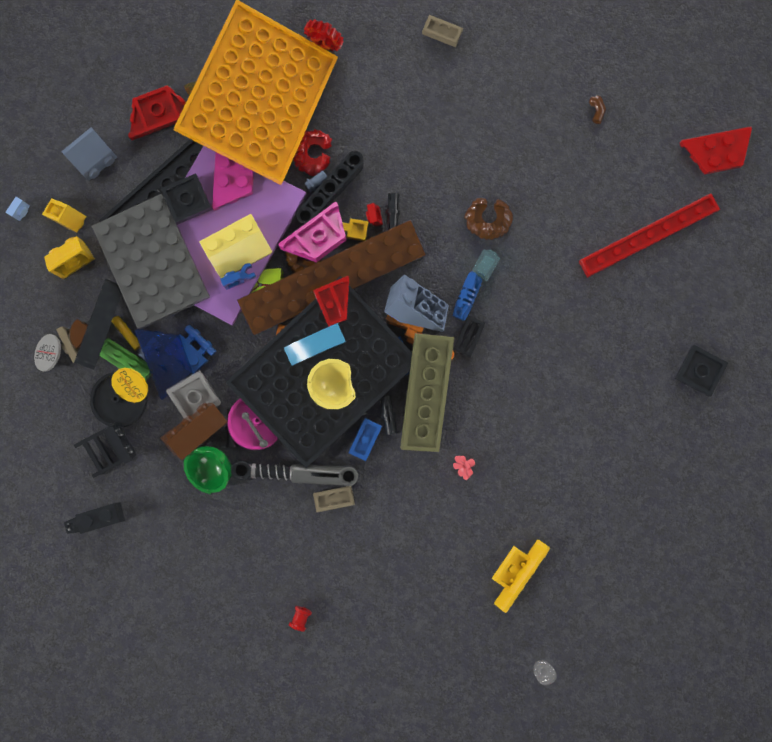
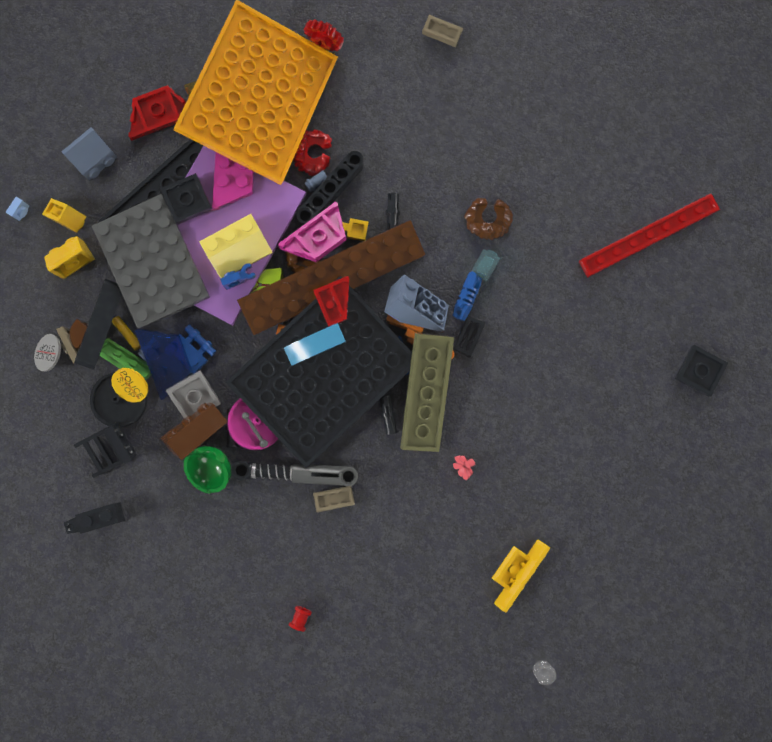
(331, 384): light yellow cylinder -> none
(365, 439): blue plate -> none
(374, 214): red plate -> none
(598, 102): reddish brown arm -> none
(719, 150): red wing -> none

